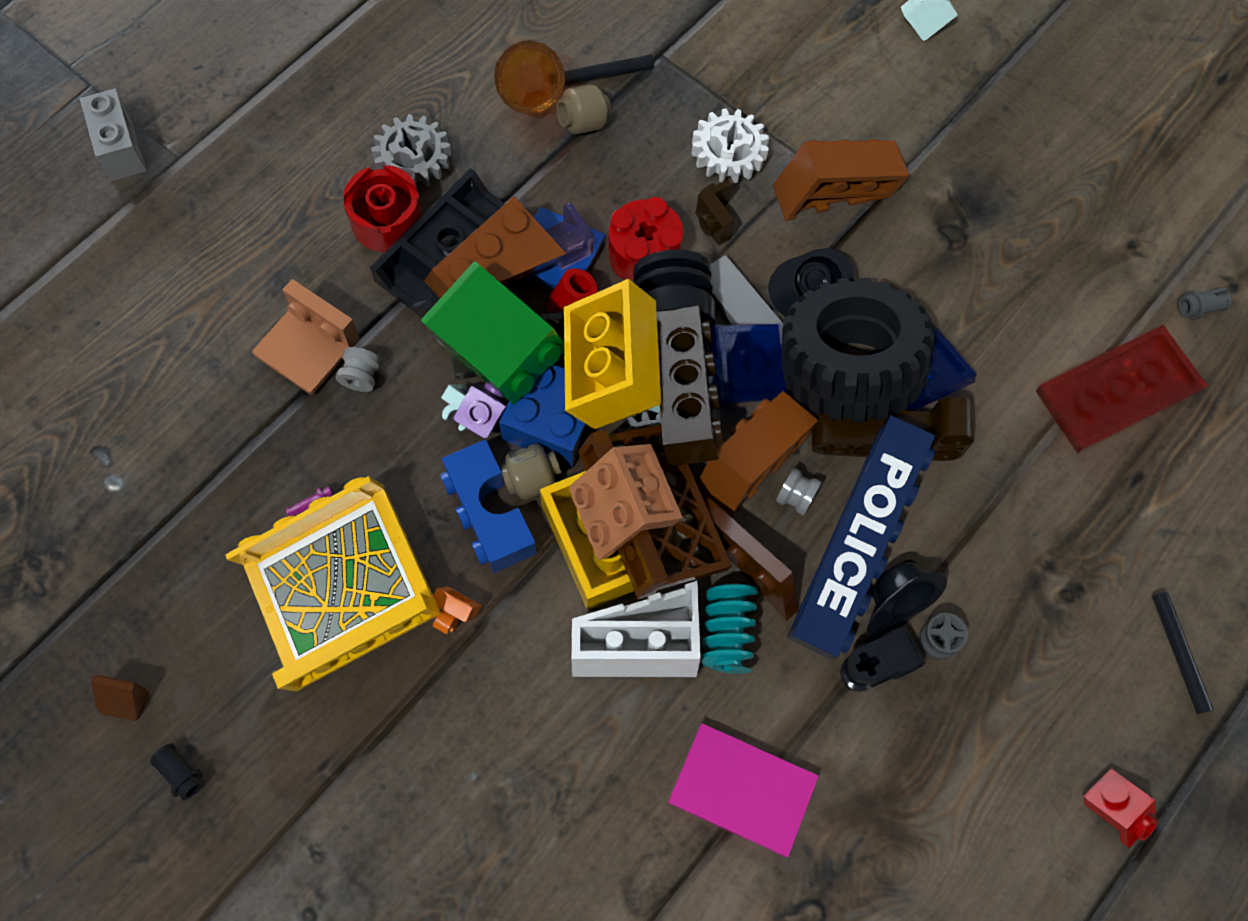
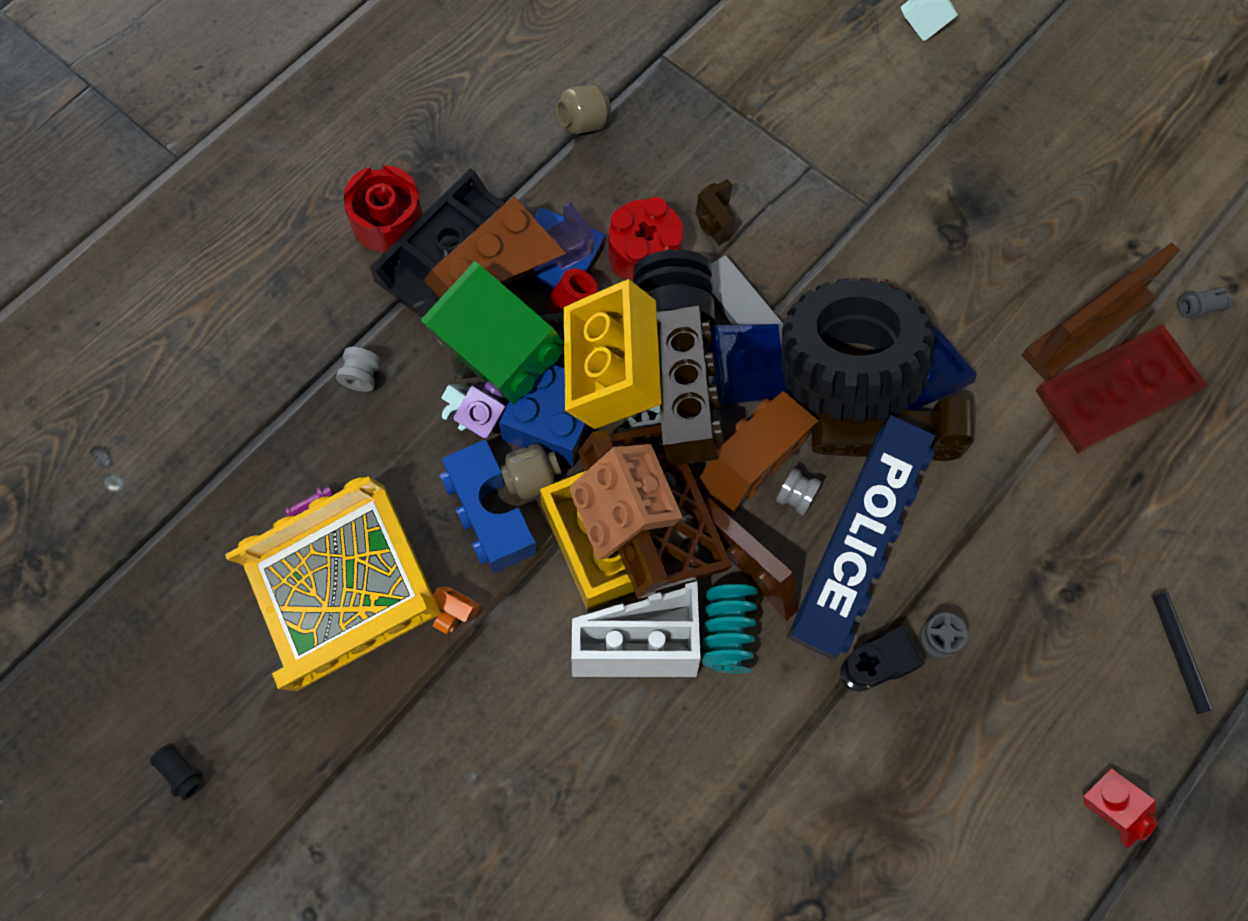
(112, 134): light grey brick -> none
(118, 697): reddish brown slope -> none
(307, 339): nougat bracket -> none
(413, 148): light grey gear -> none
(529, 77): clear orange cylinder -> none
(609, 69): black bar -> none
(714, 137): white gear -> none
(743, 790): dark pink tile -> none
(805, 273): black piece -> none
(839, 172): dark orange wedge -> none
(902, 595): black piece -> none
(1097, 318): none -> reddish brown fence

